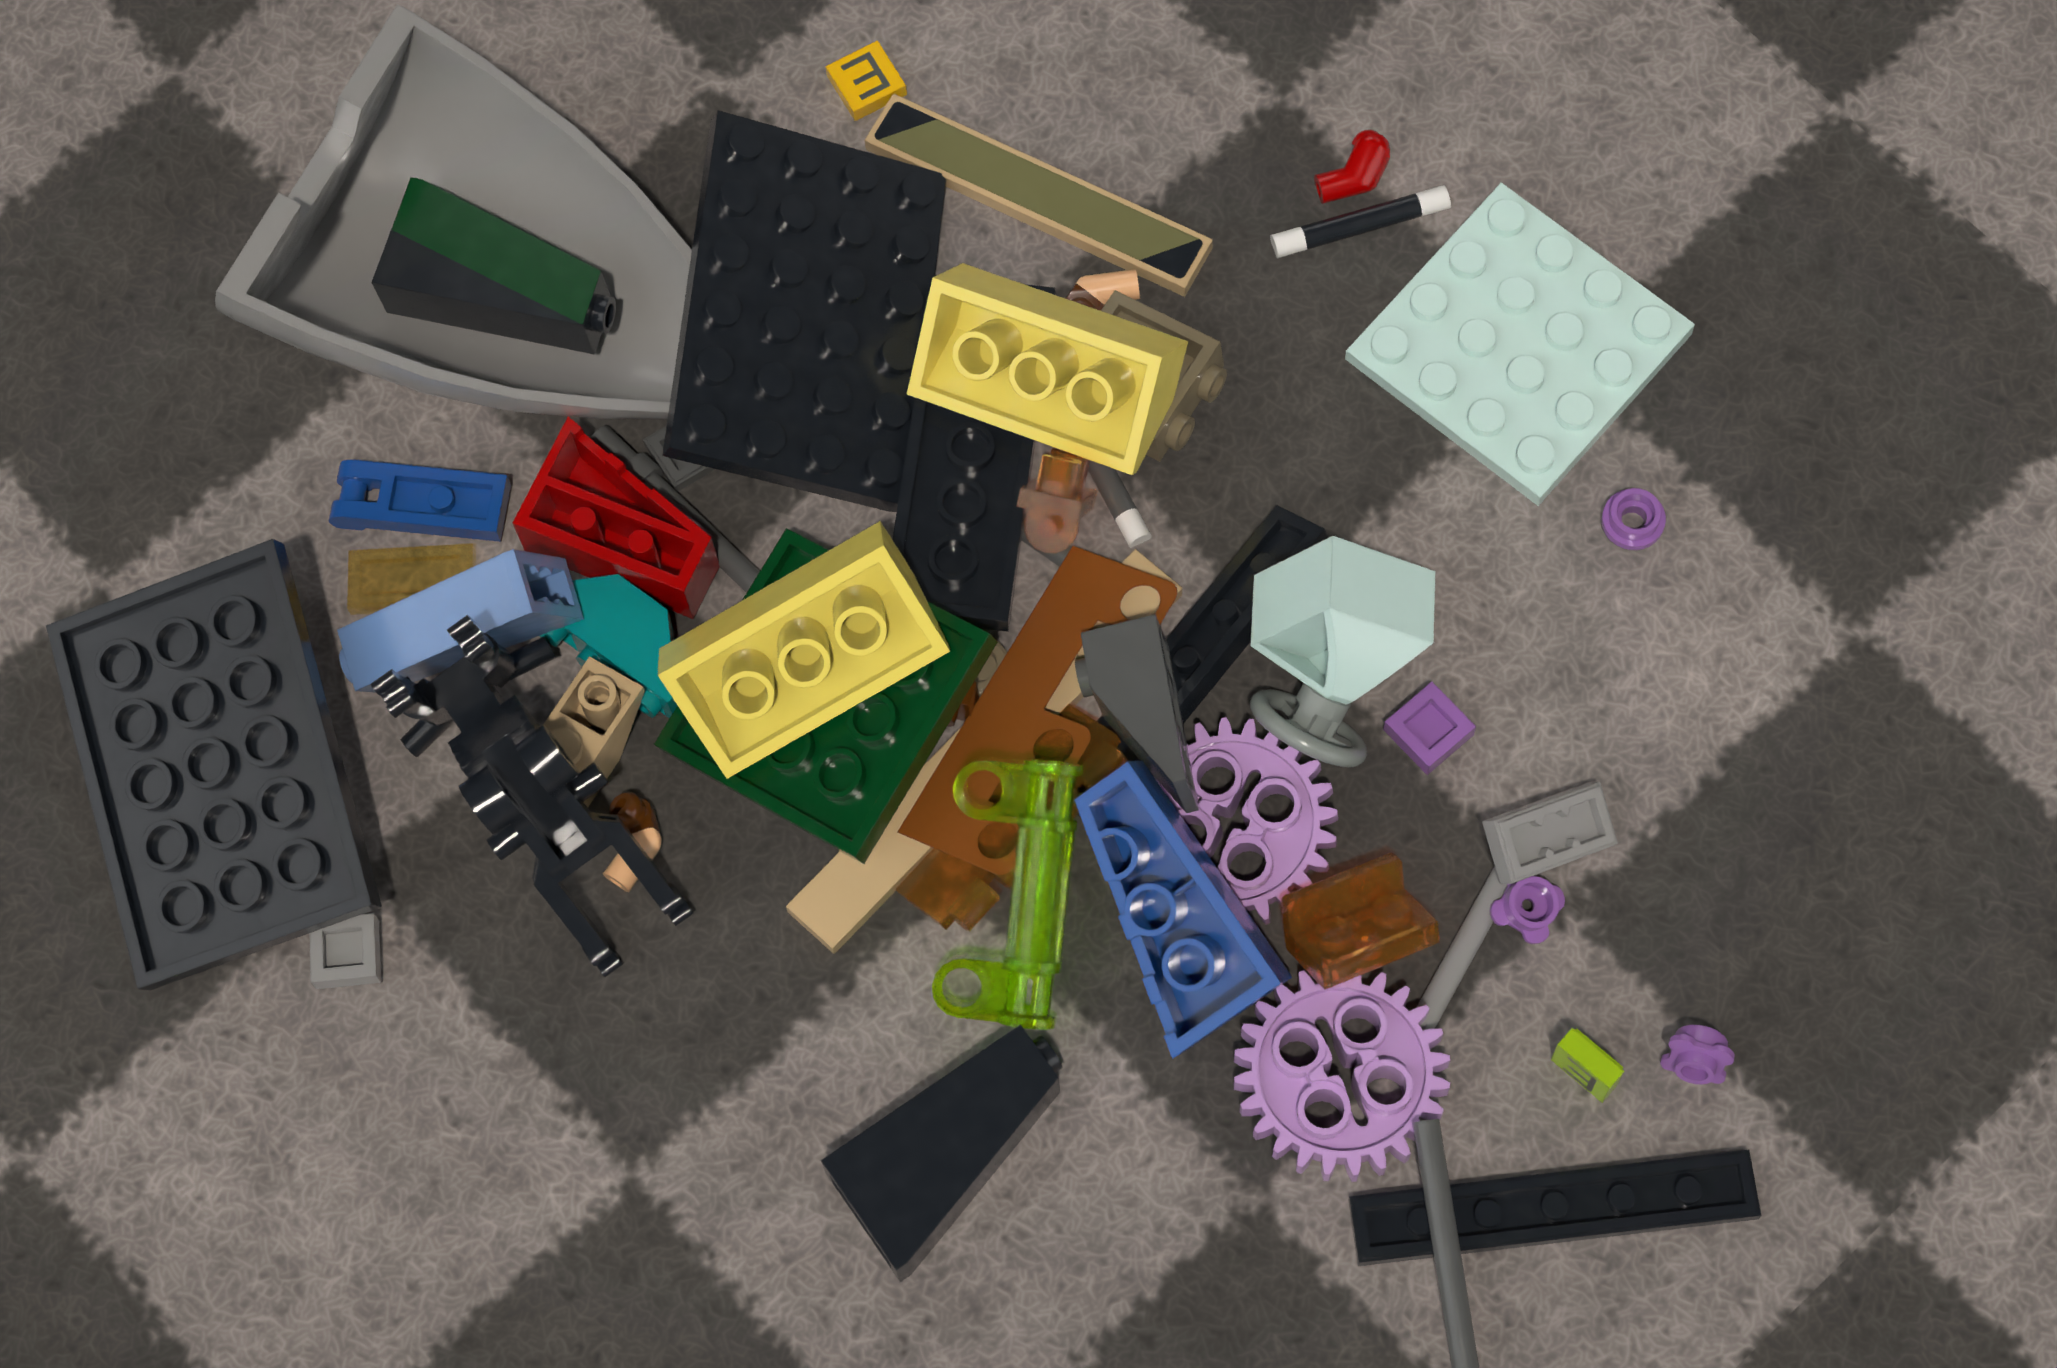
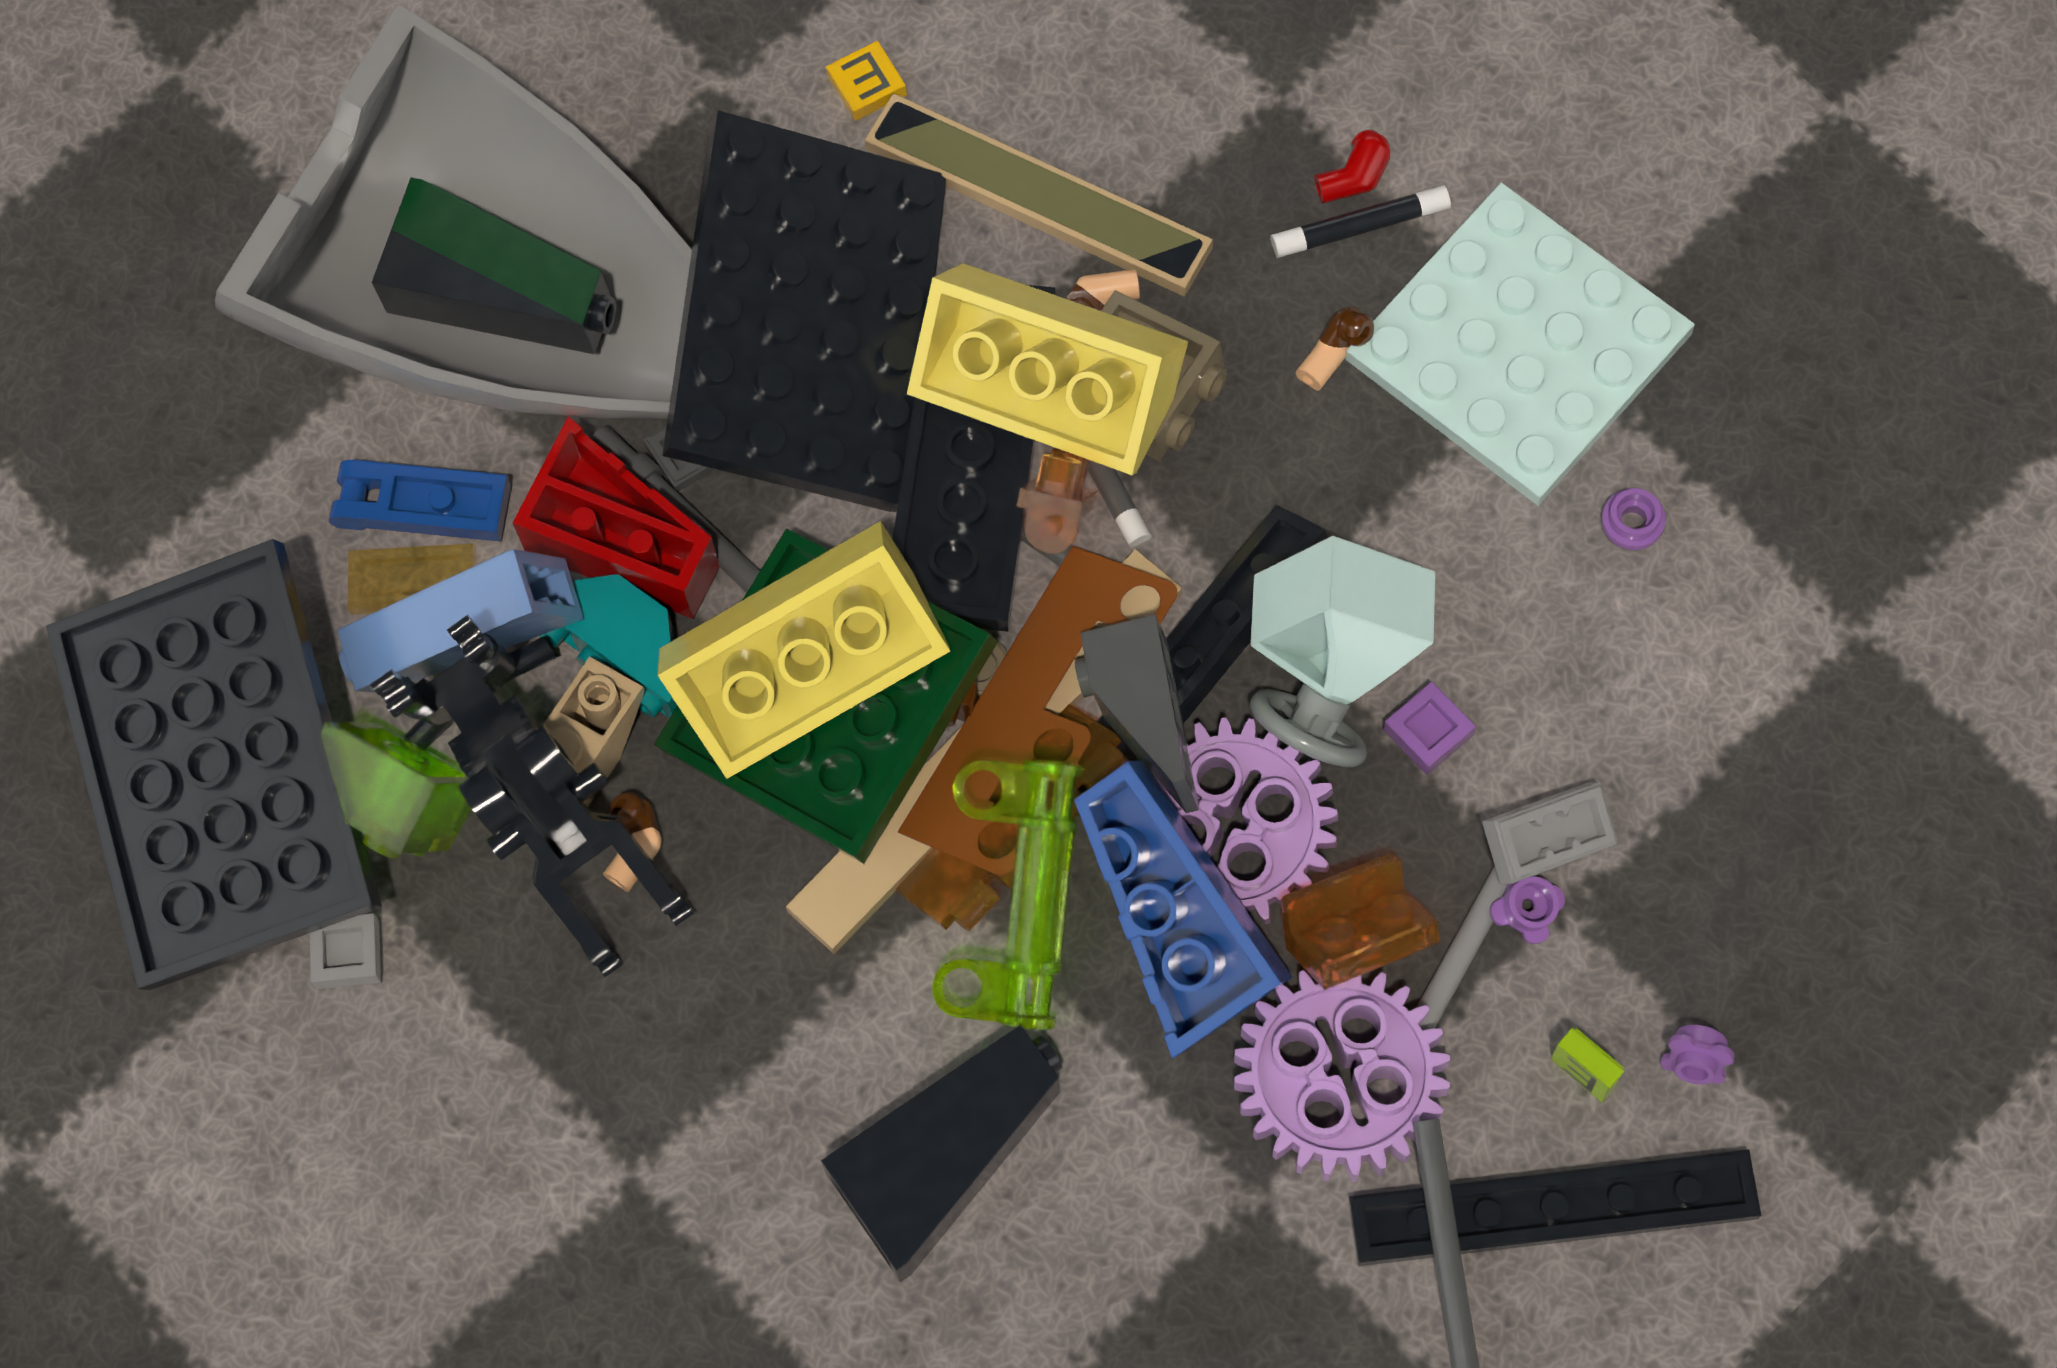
(394, 789): none -> clear neon green slope
(1344, 329): none -> arm

